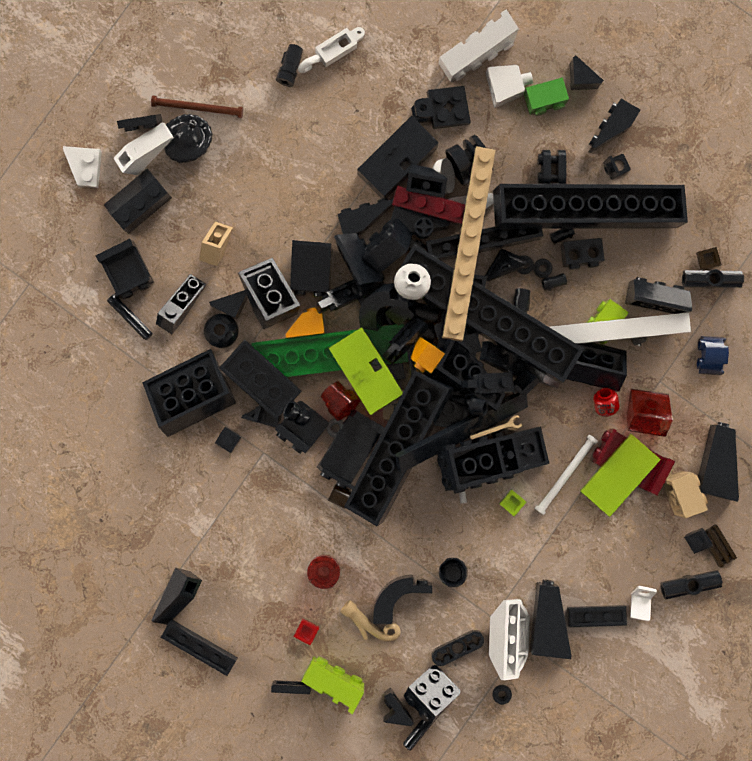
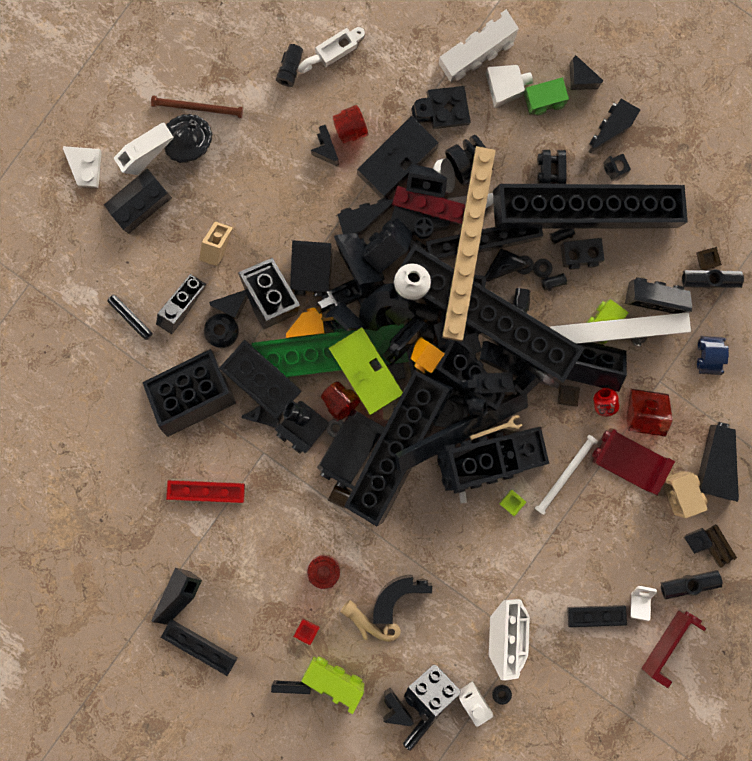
(125, 269): black panel -> none
(134, 123): black plate -> none
(205, 491): none -> red plate
(228, 439): black plate -> none
(326, 151): none -> black slope
(342, 319): none -> black slope
(350, 124): none -> clear red piece
(442, 648): black beam -> none
(453, 572): black hair -> none
(475, 704): none -> white torso
(549, 627): black slope -> none
(568, 395): none -> dark brown tile
(620, 475): lime tile -> none
(667, 645): none -> dark red panel

